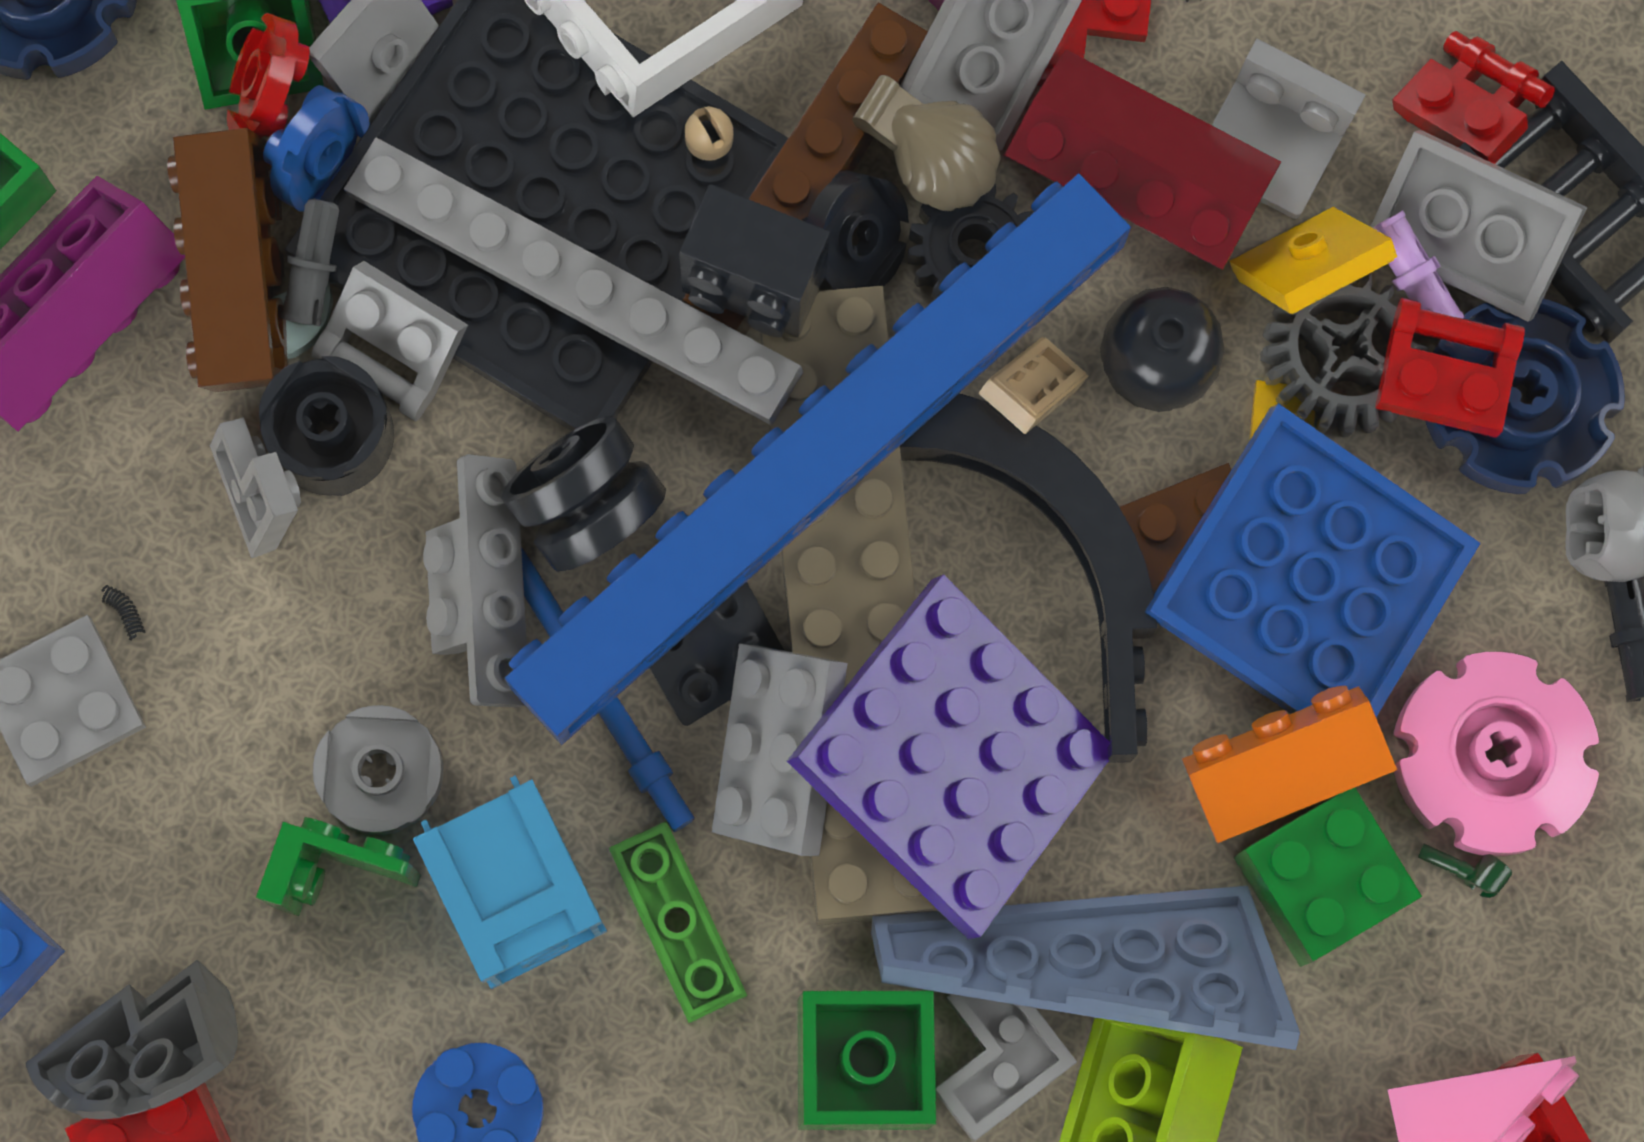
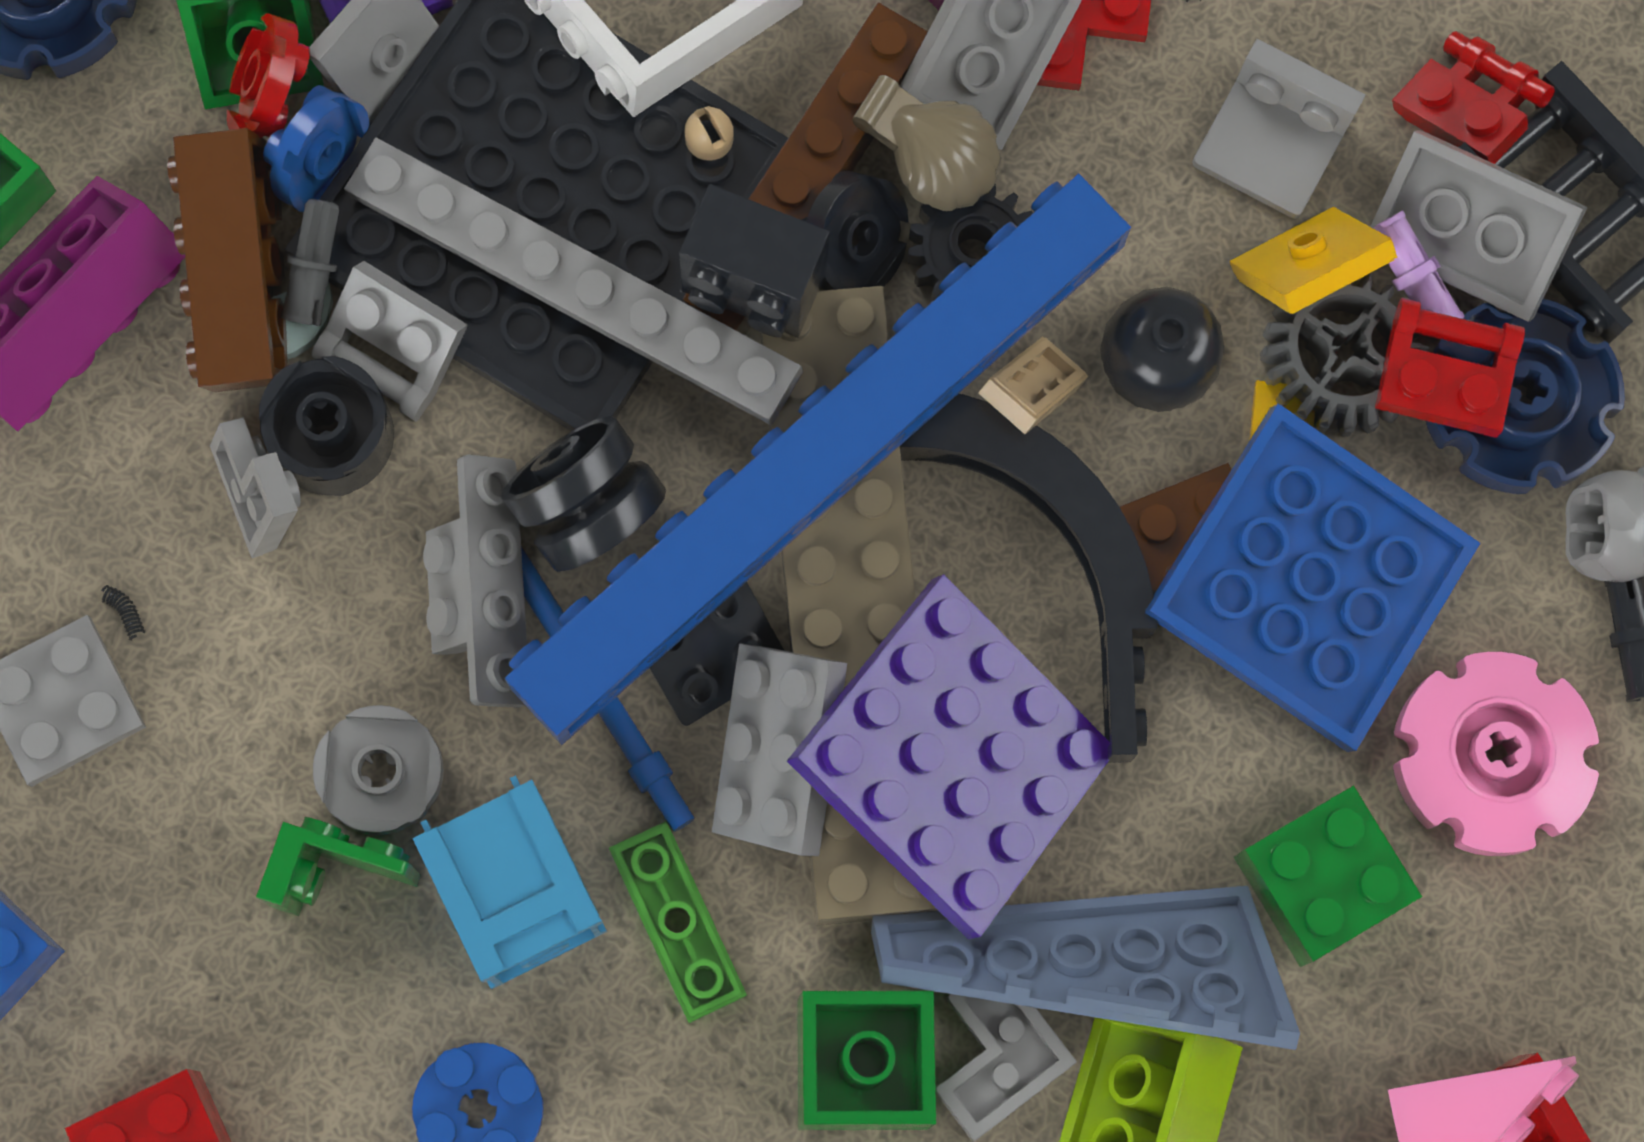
(140, 1049): dark grey brick -> none
(1144, 158): dark red slope -> none
(1288, 762): orange brick -> none
(1488, 874): dark green hand -> none

